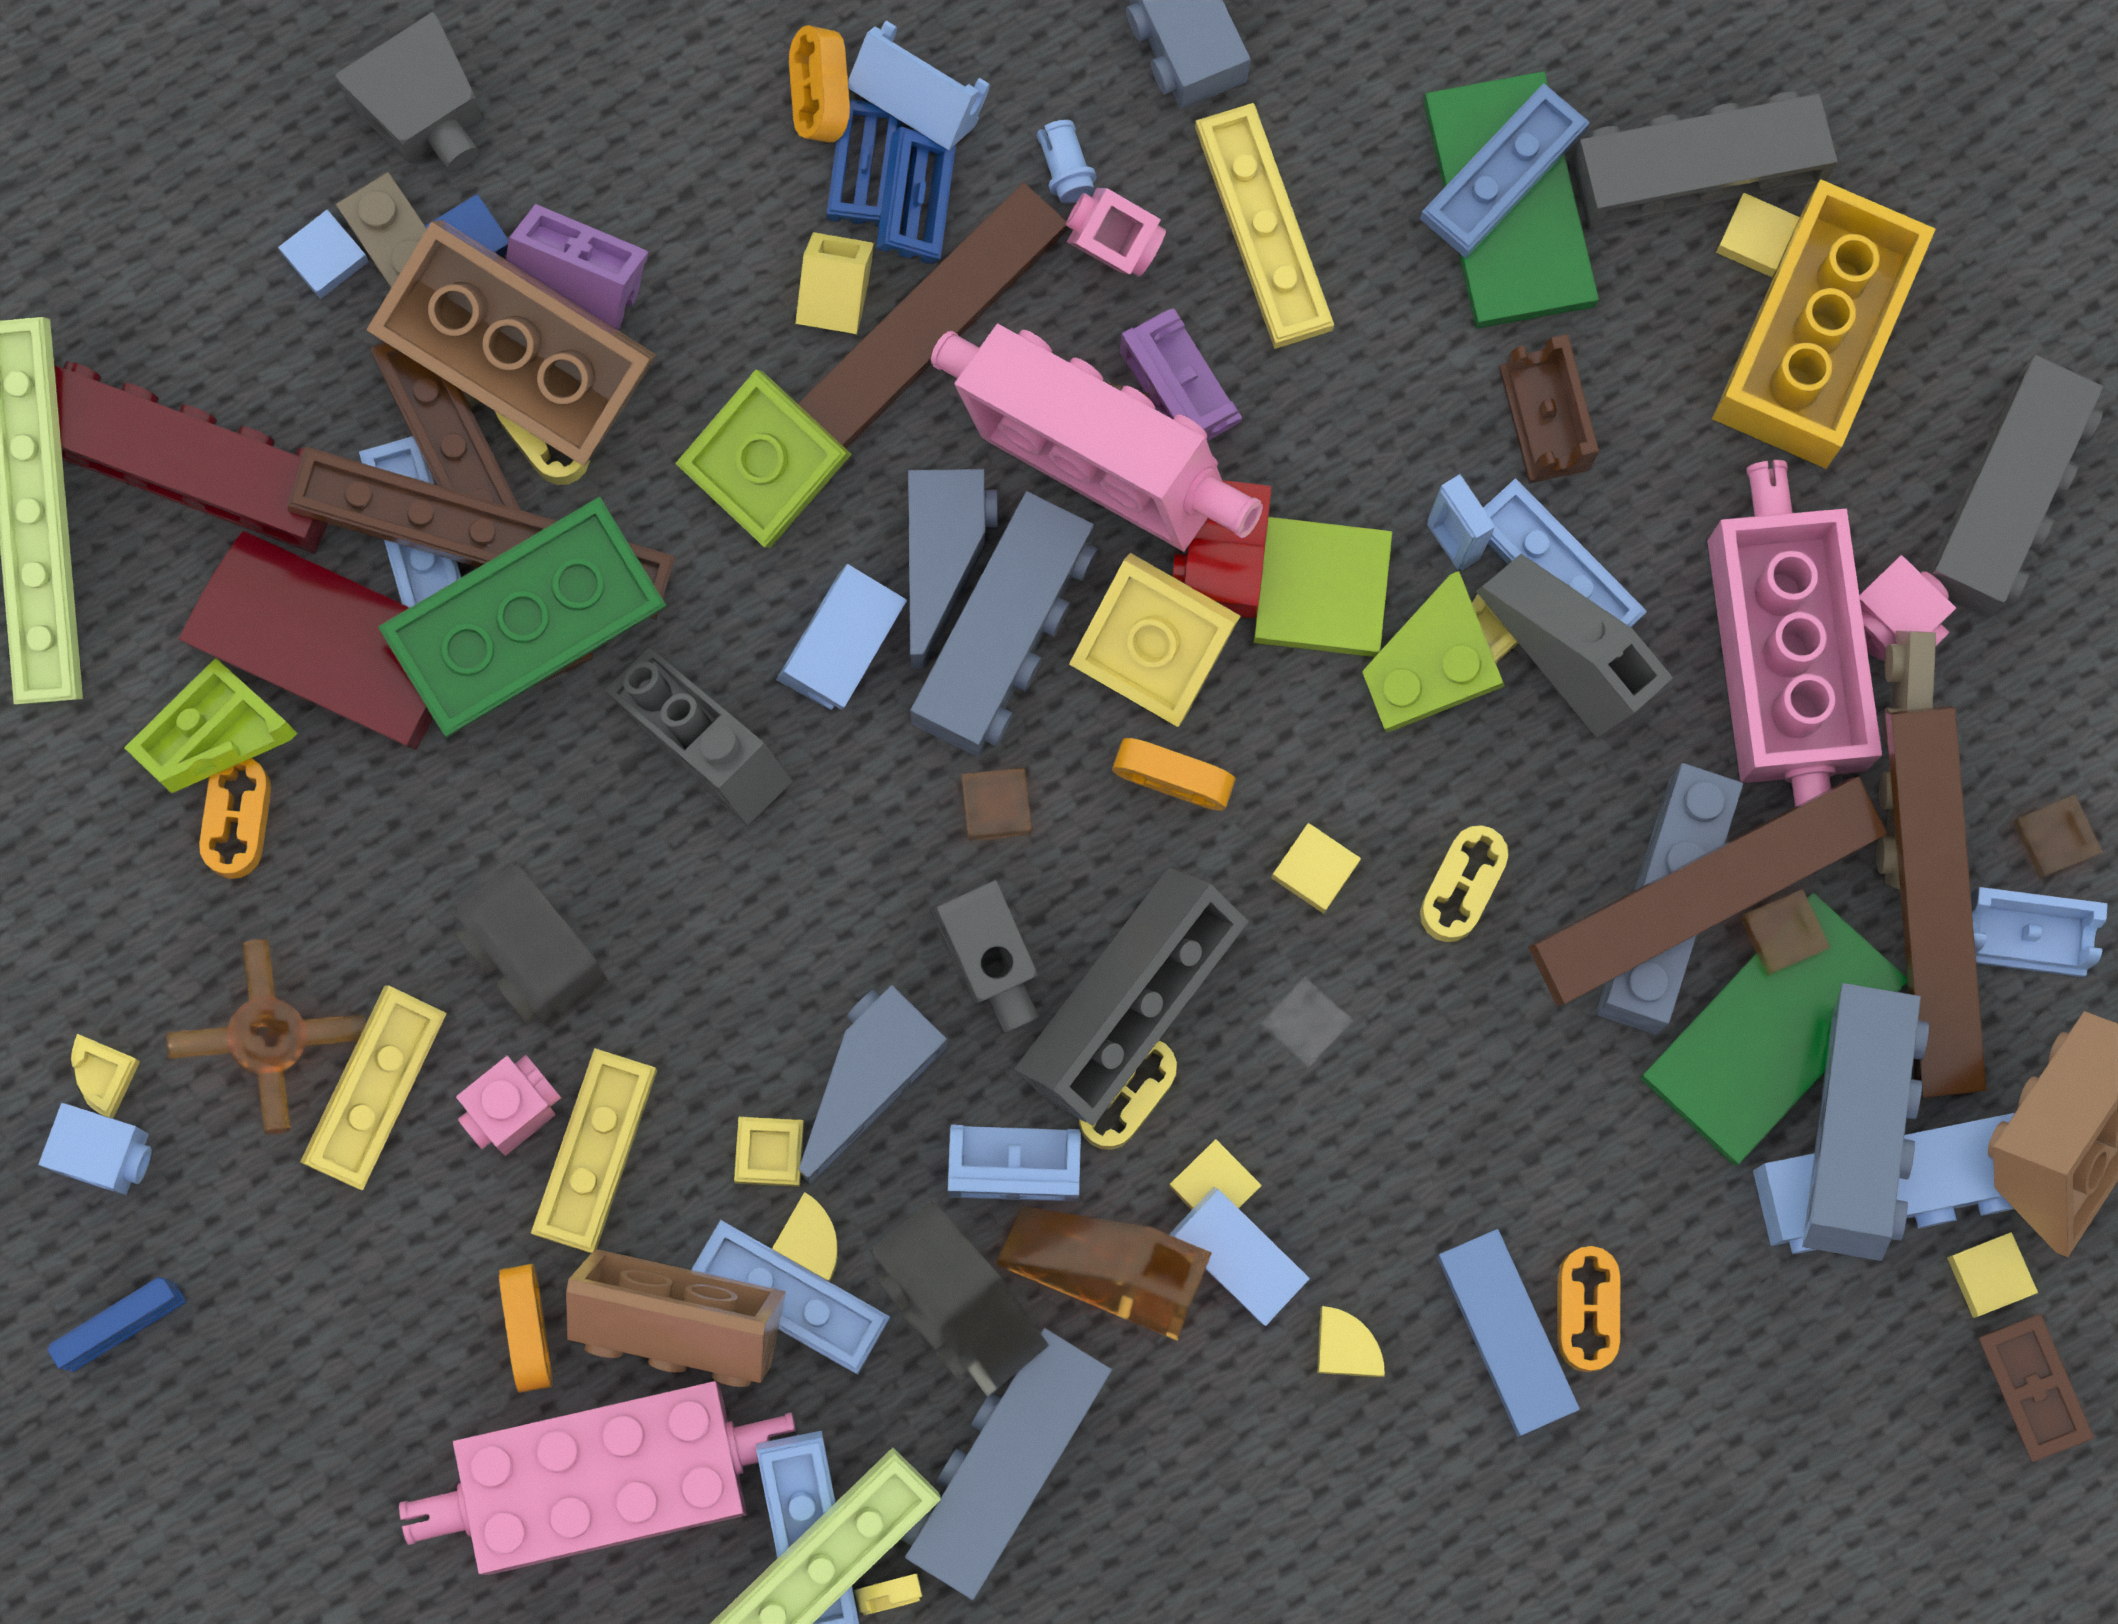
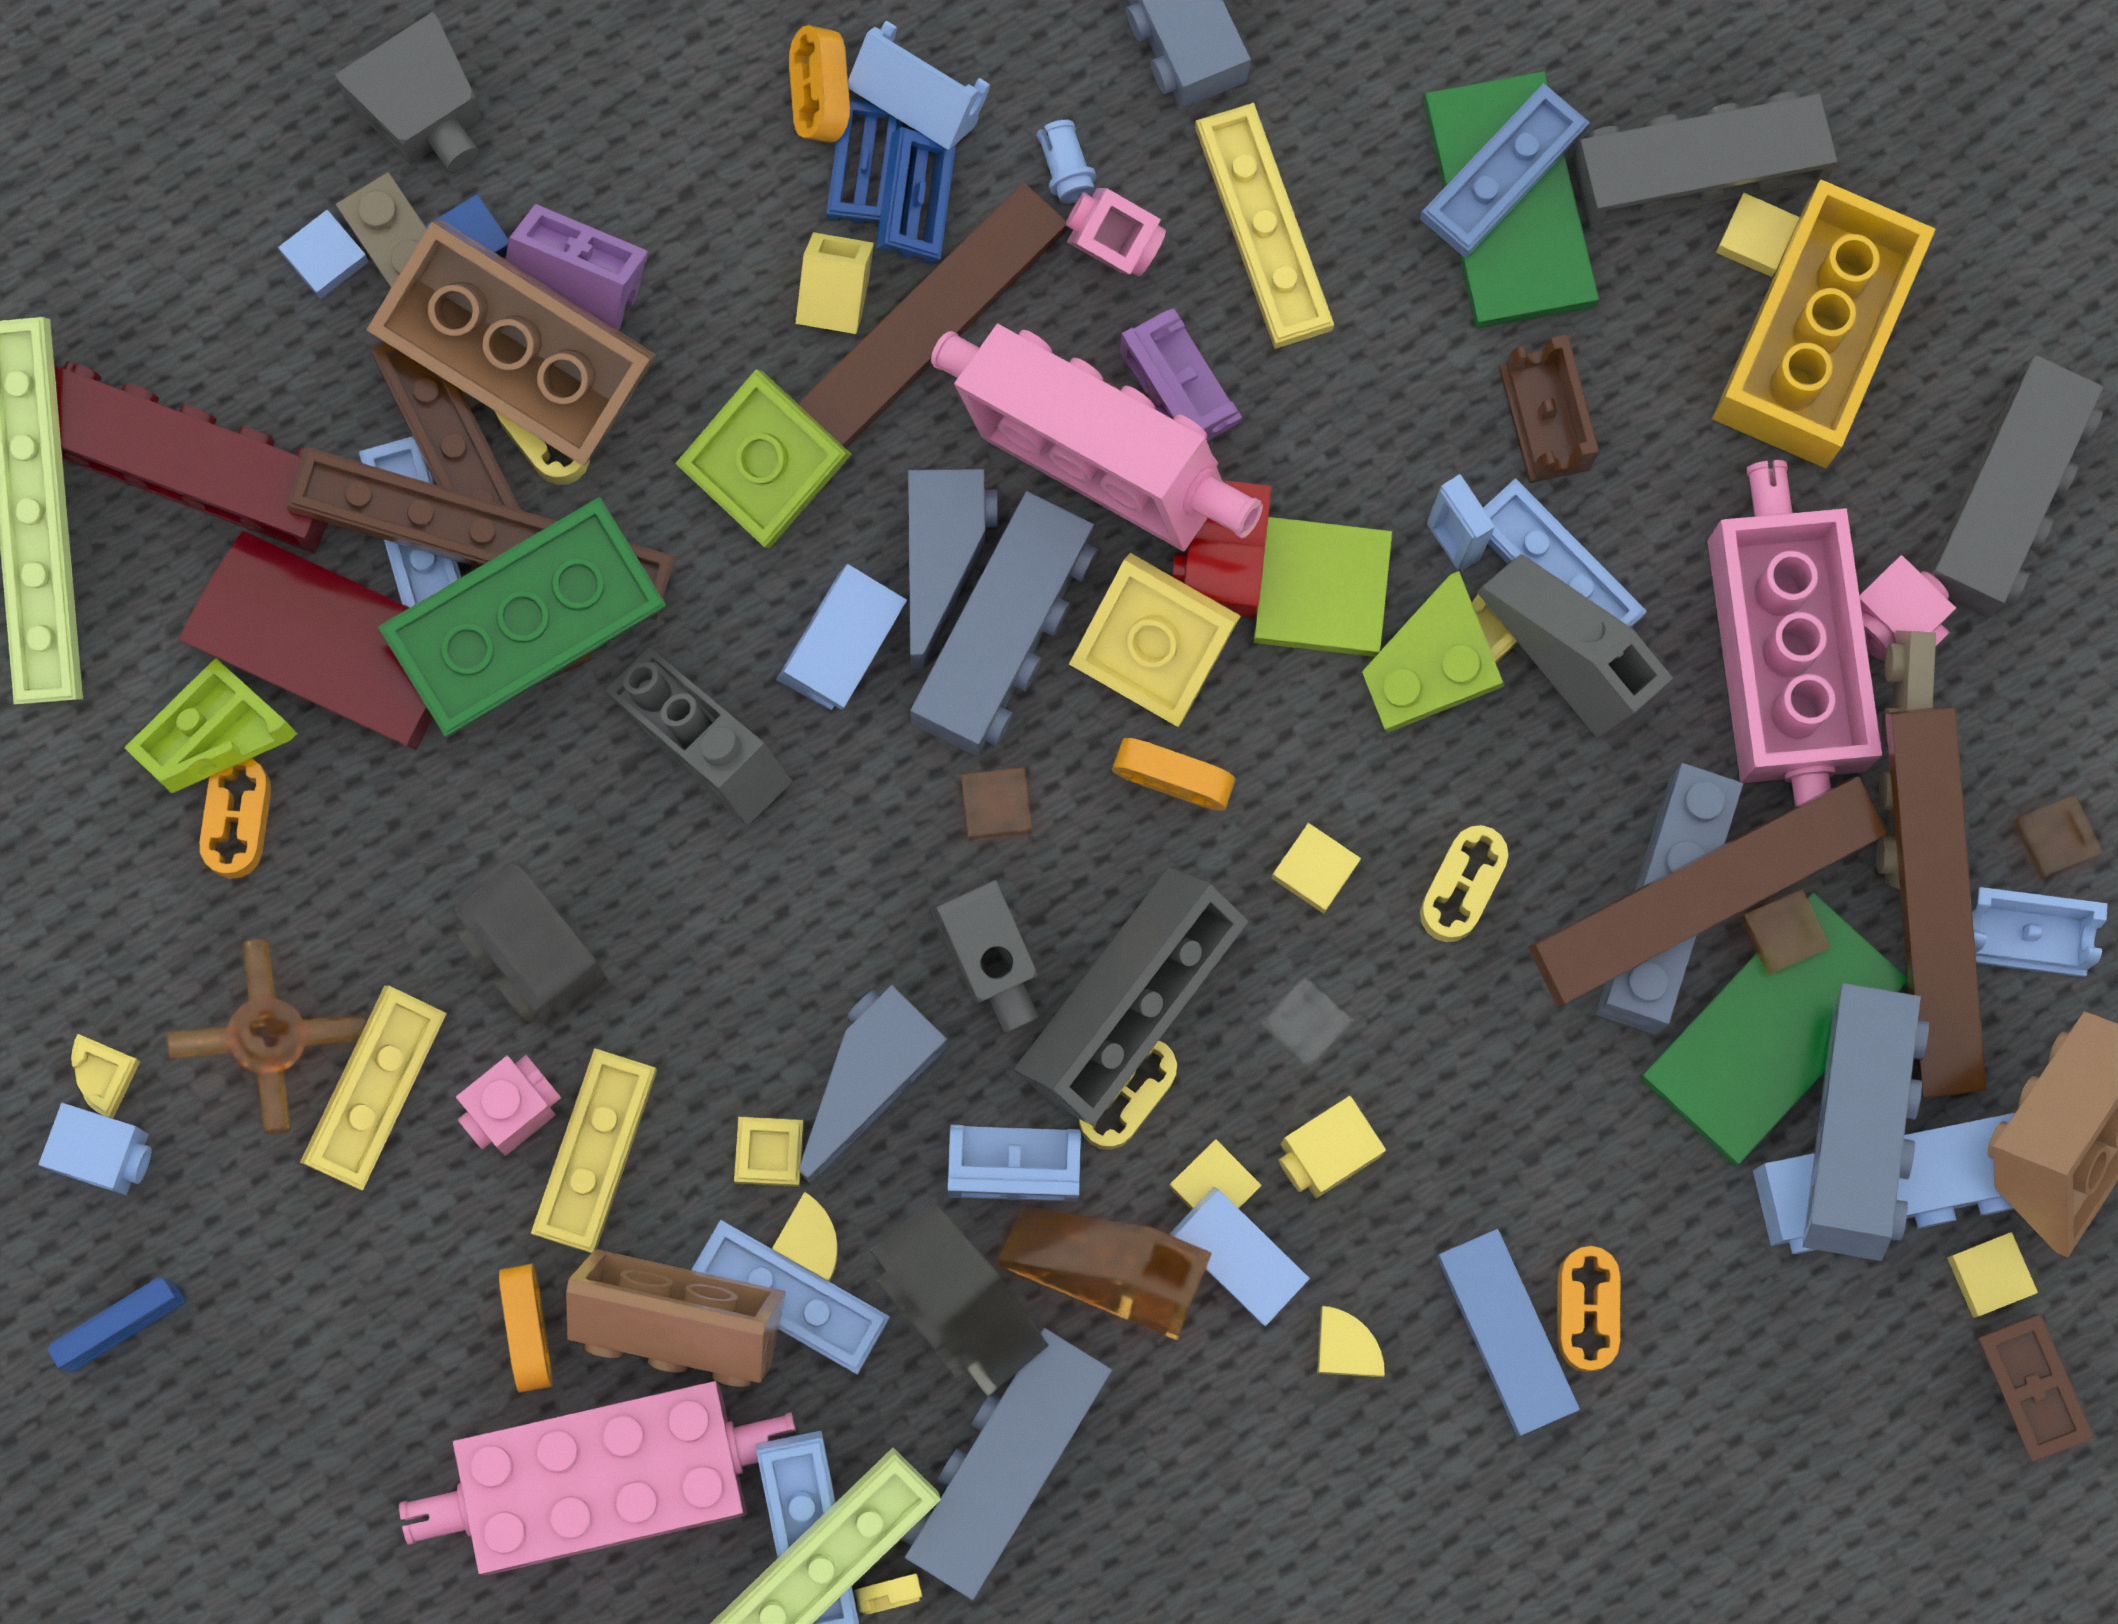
(1330, 1148): none -> light yellow brick

